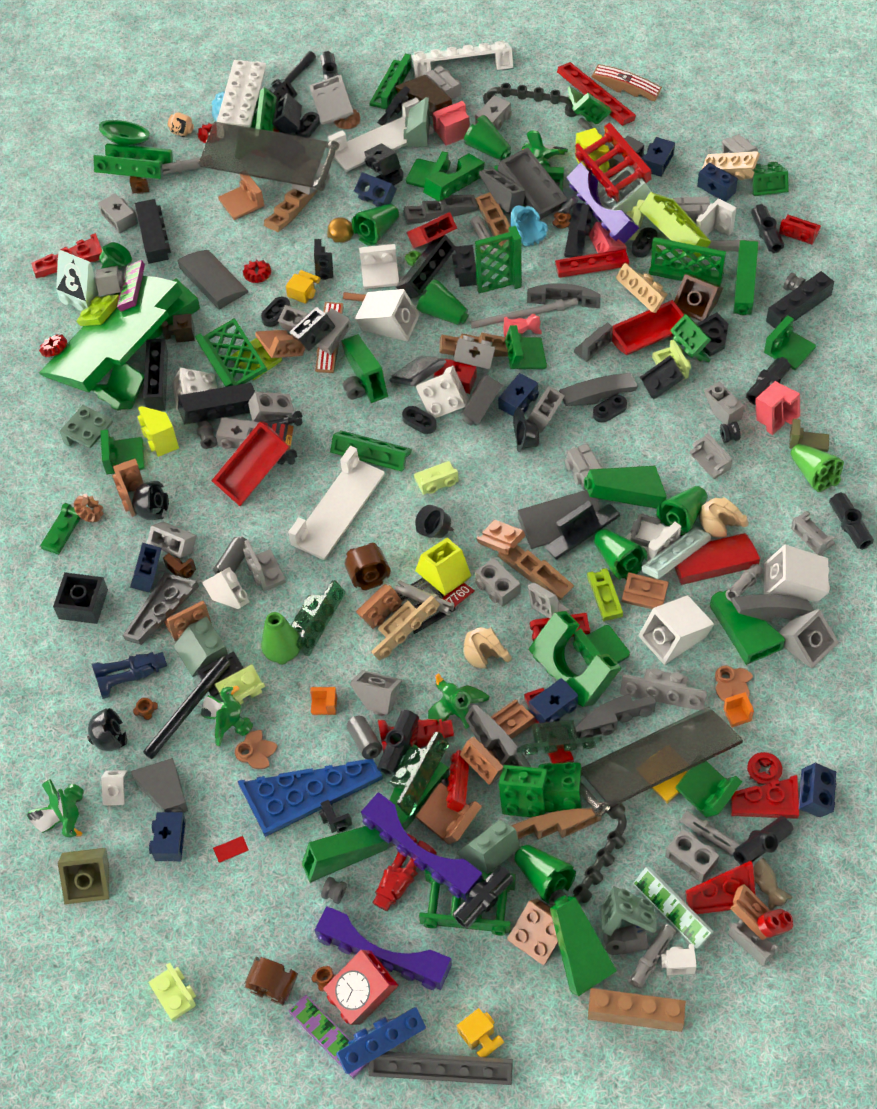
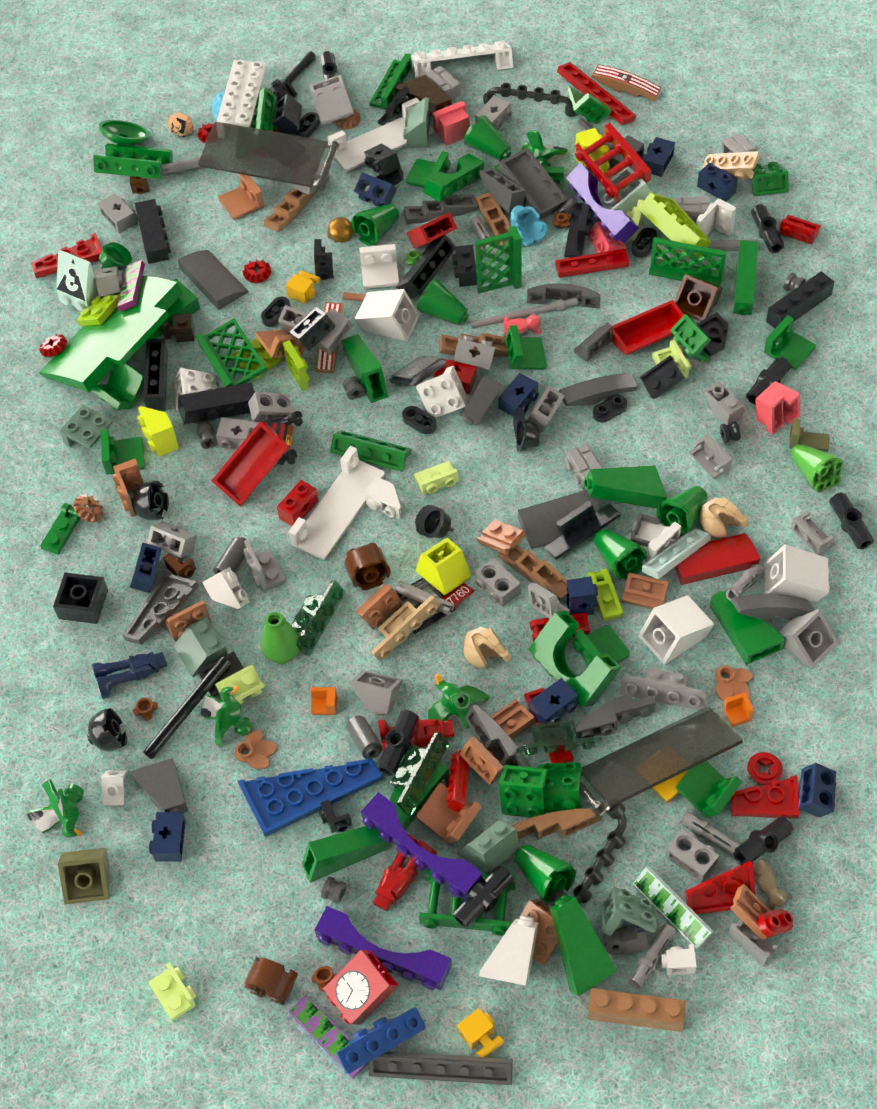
(230, 849): red sticker -> none
(296, 365): none -> lime plate
(297, 503): none -> red brick
(382, 496): none -> white slope
(514, 953): none -> white slope
(581, 595): none -> dark blue brick
(642, 287): tan bracket -> none

